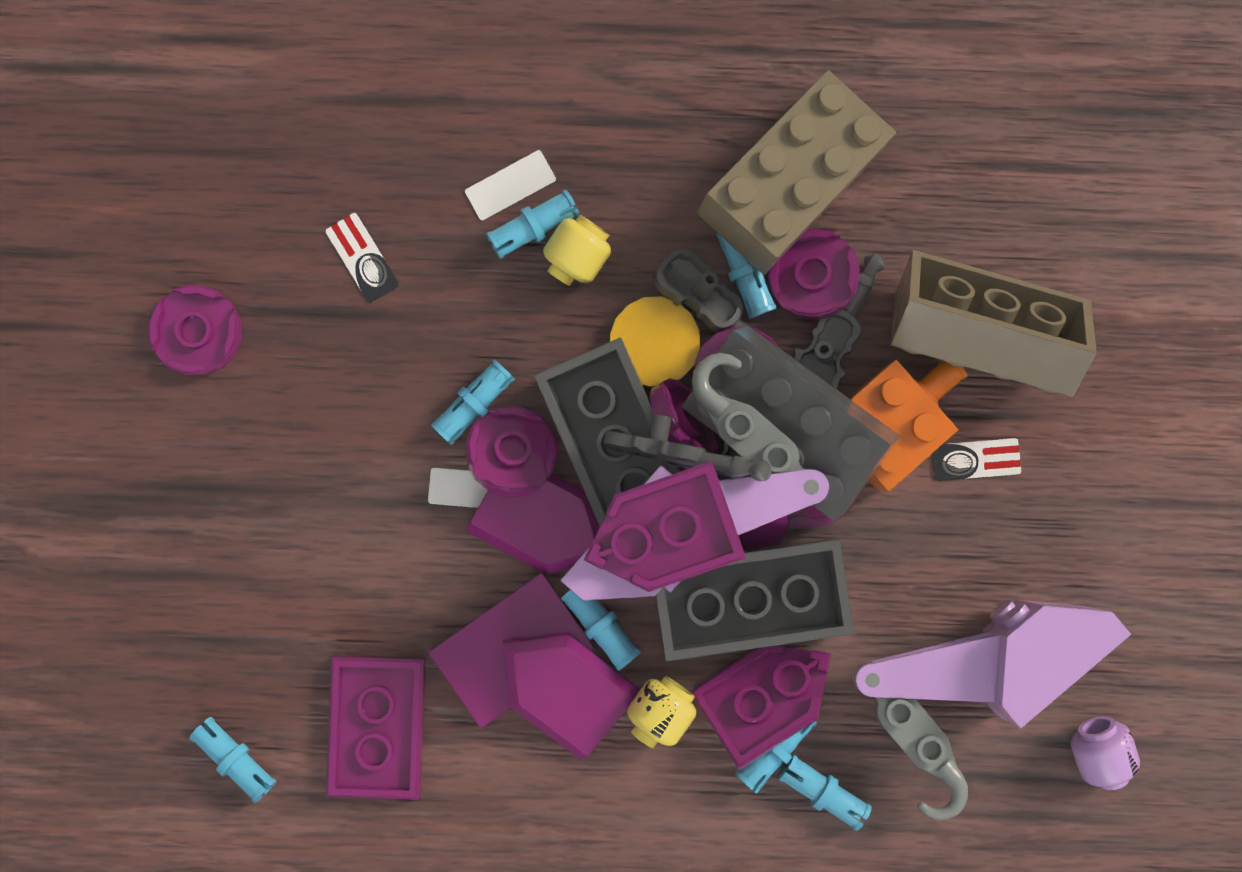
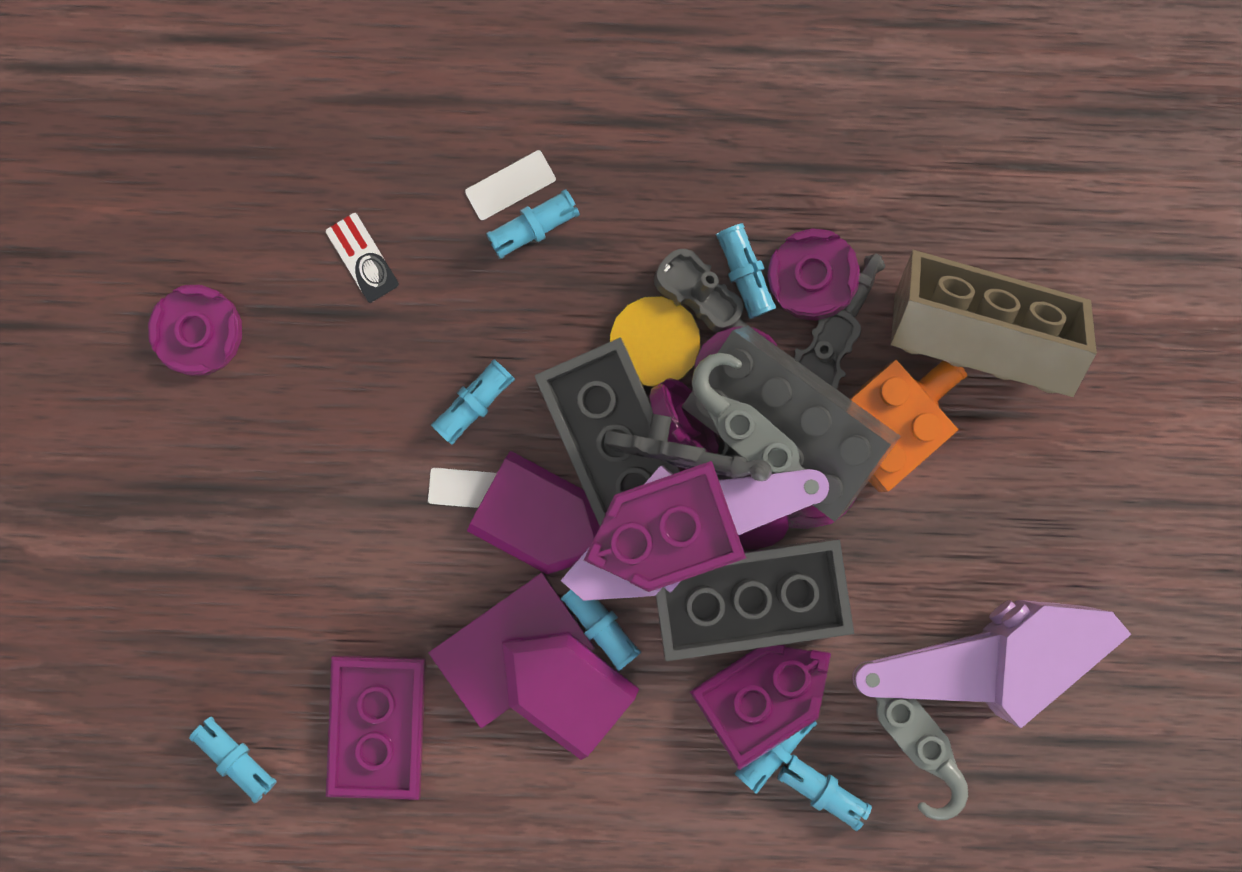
(511, 451): magenta tile -> none
(577, 250): light yellow head -> none
(661, 712): light yellow head -> none
(795, 172): dark tan brick -> none
(976, 459): sticker -> none
(1105, 753): lavender head -> none

